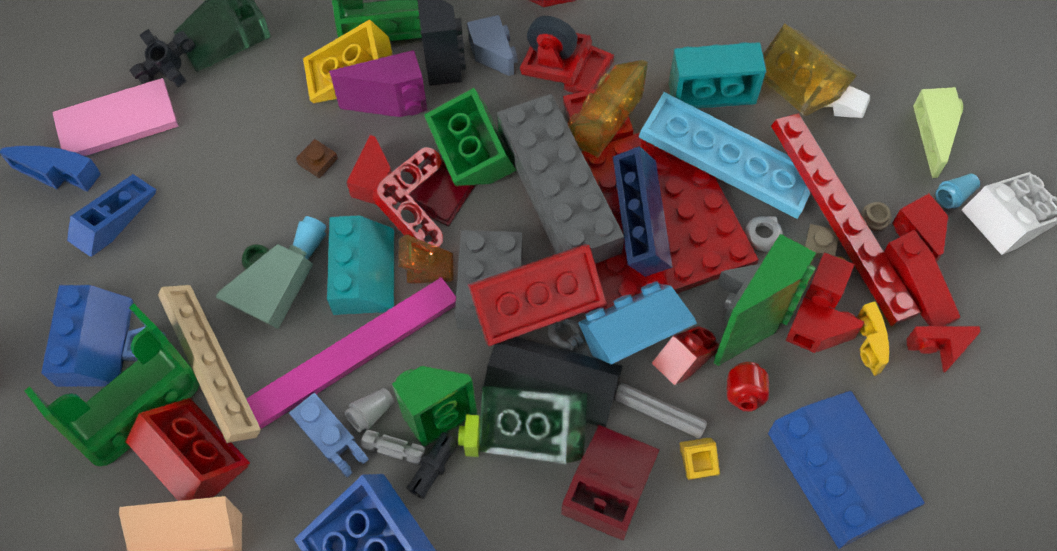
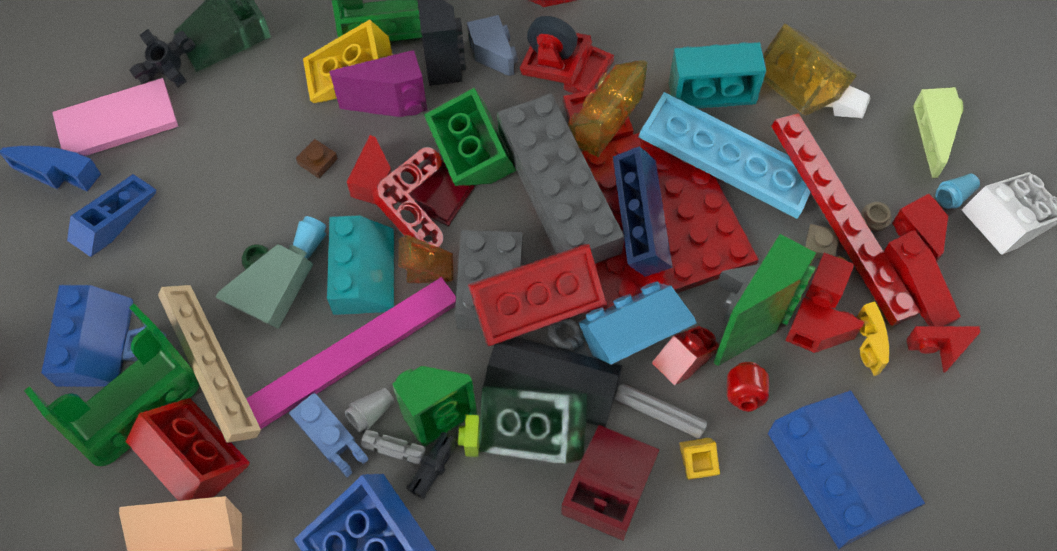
(757, 242): light grey piece -> none

